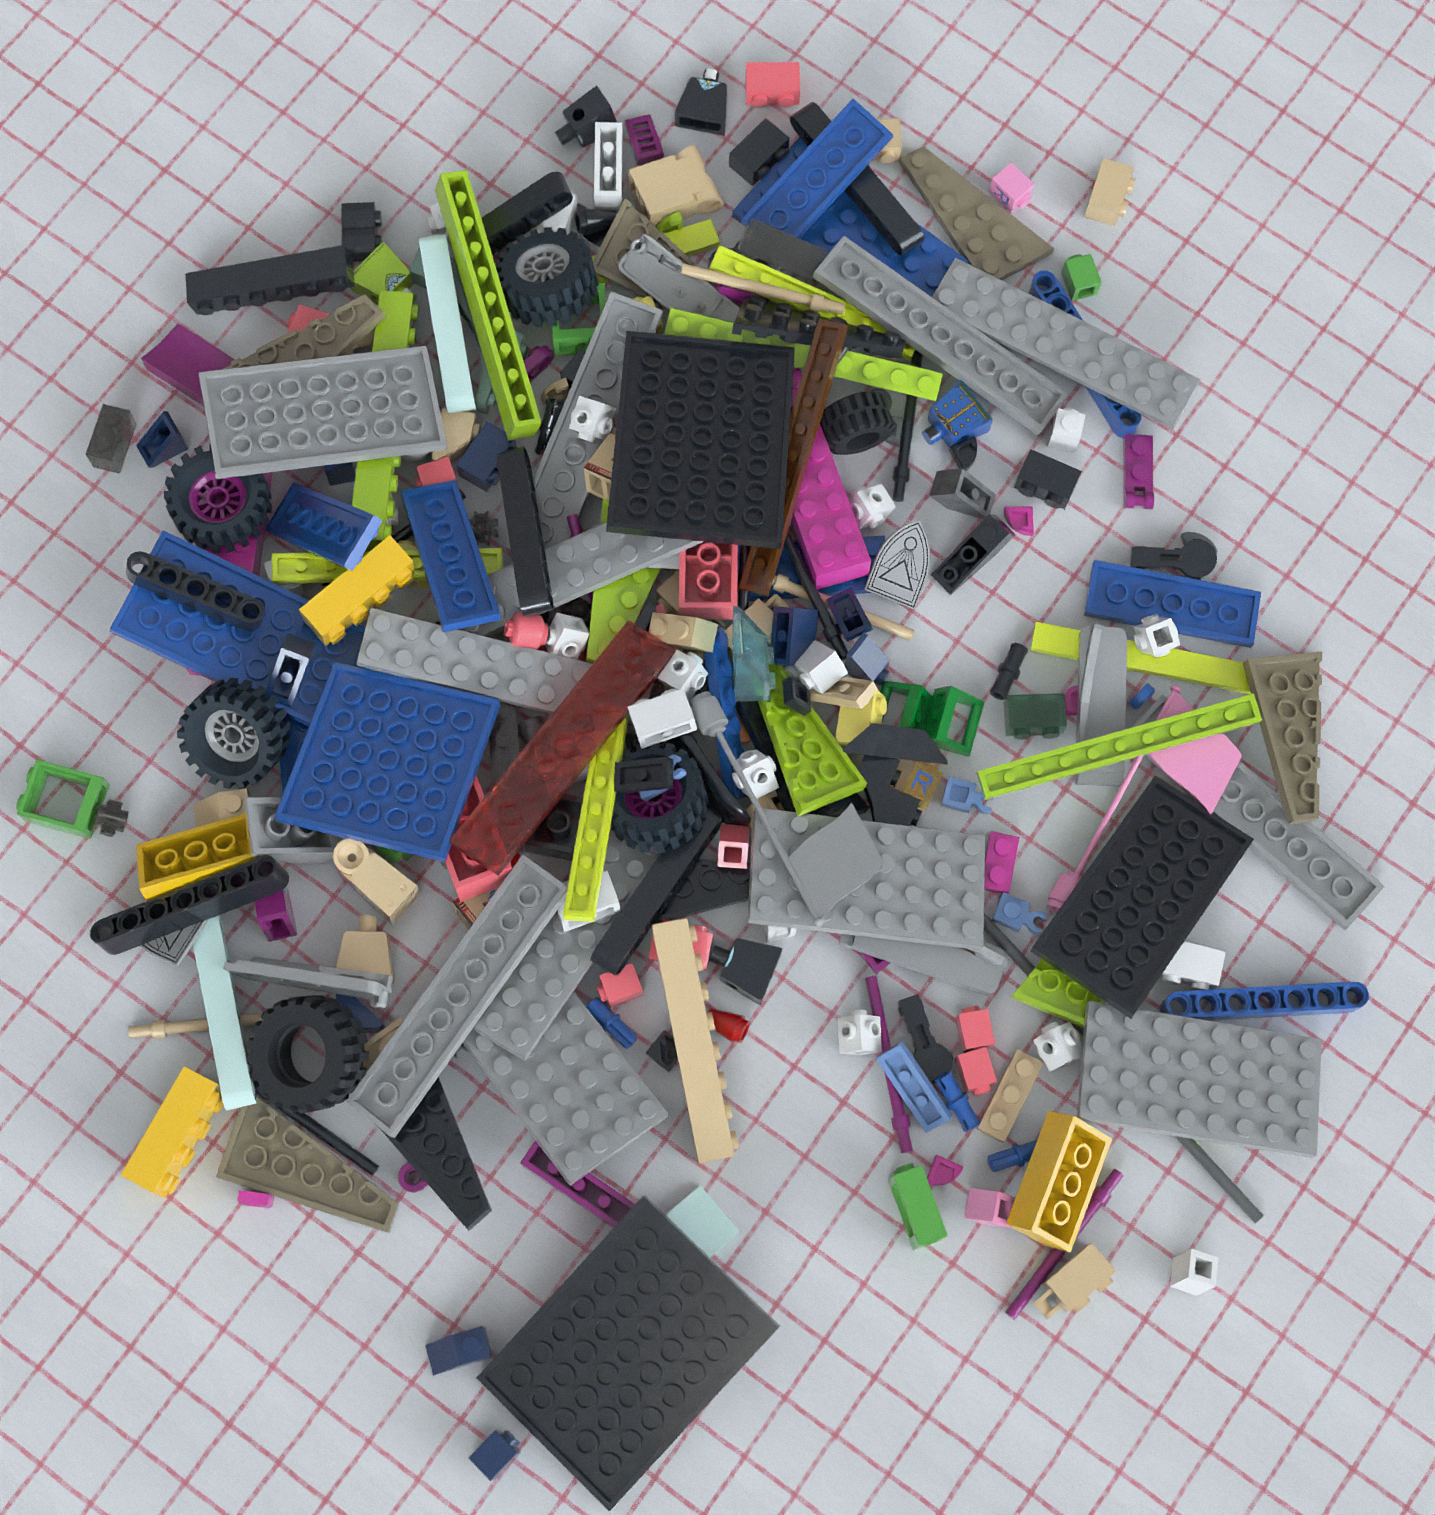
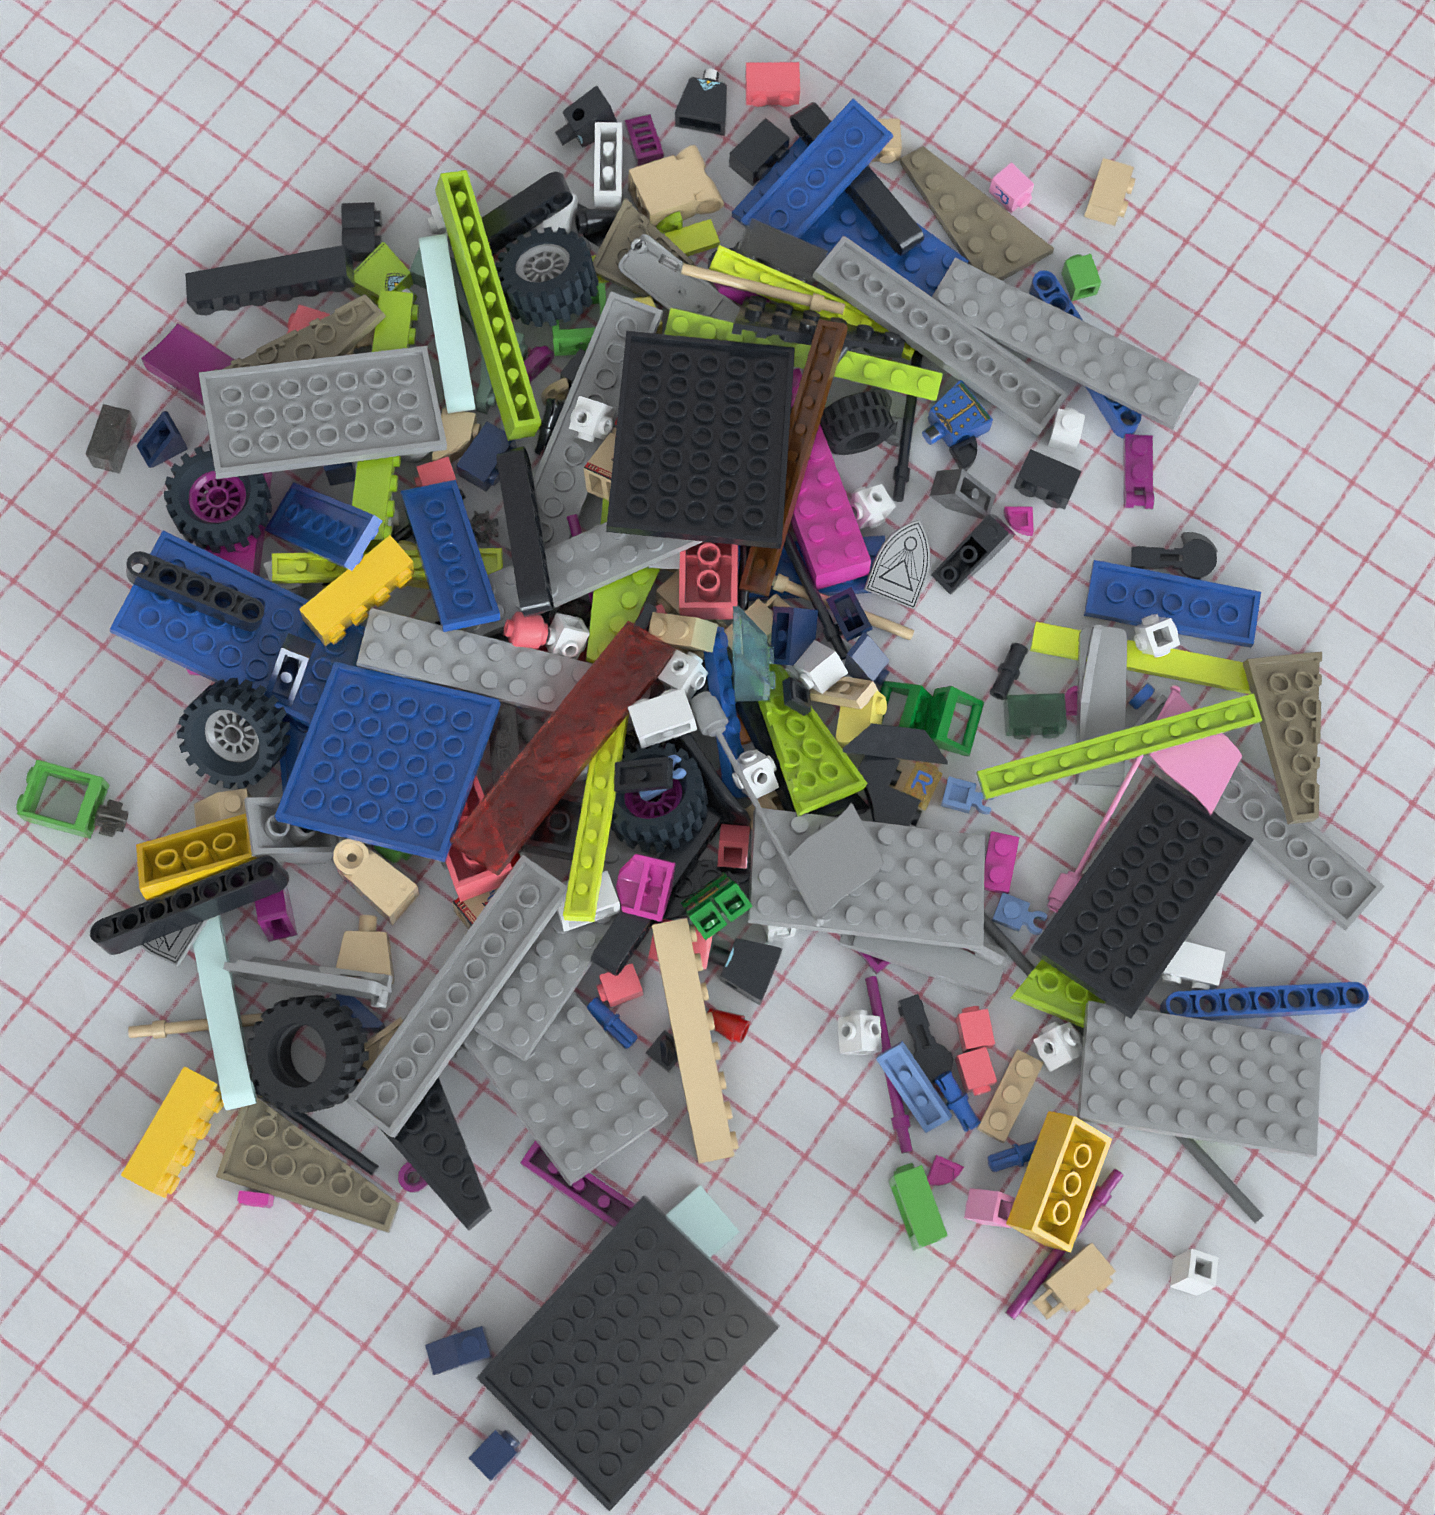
(645, 886): none -> dark pink slope
(711, 901): none -> green hips

